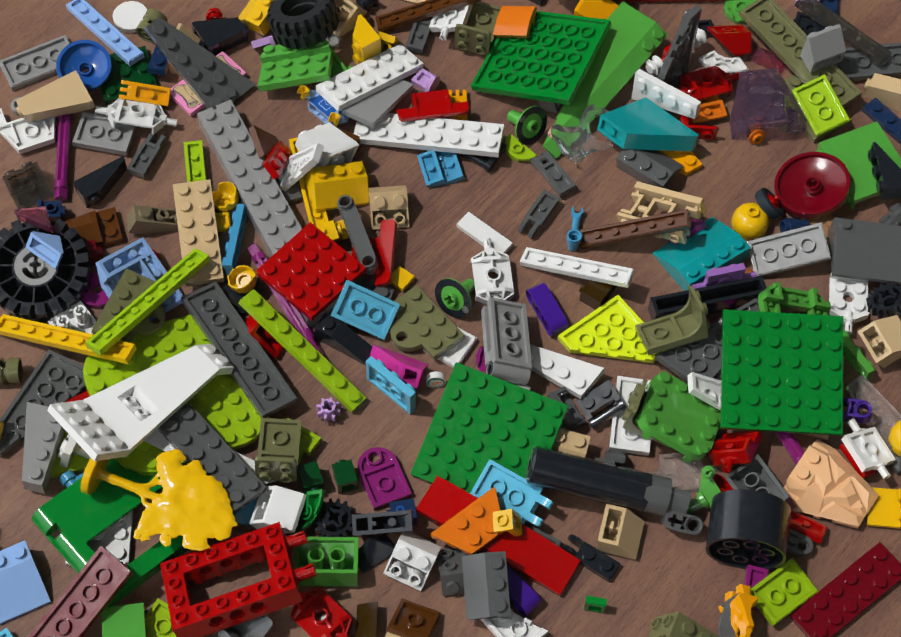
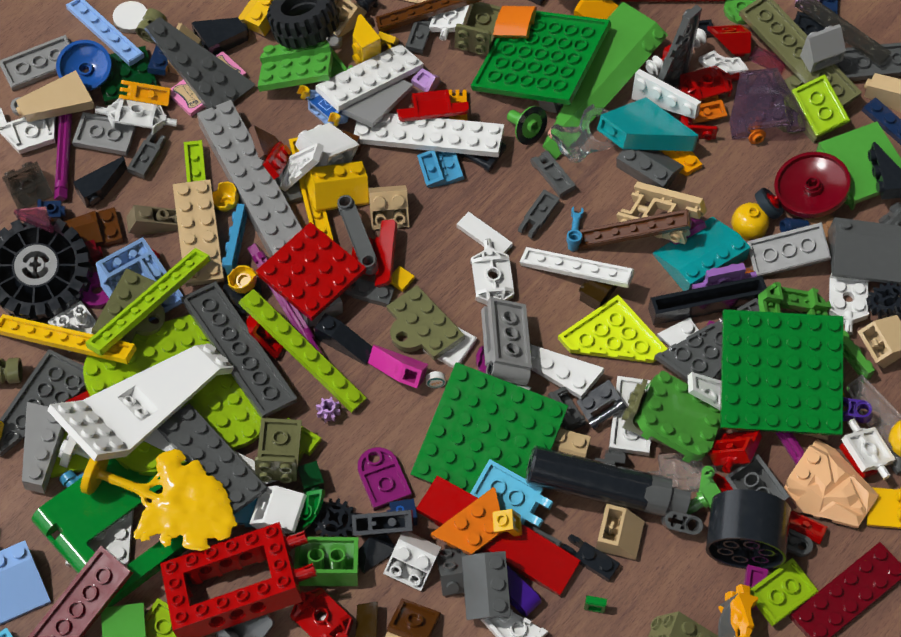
(46, 247): light blue slope -> none
(214, 12): red plate -> none
(223, 221): yellow tile -> none
(263, 41): lavender tile -> none
(337, 230): yellow bracket -> none
(344, 476): dark green brick -> none
(365, 309): medium azure plate -> none
(391, 384): medium azure plate -> none
(454, 296): piece -> none
(517, 150): lime plate -> none
(547, 309): dark purple beam -> none
(677, 328): olive bracket -> none

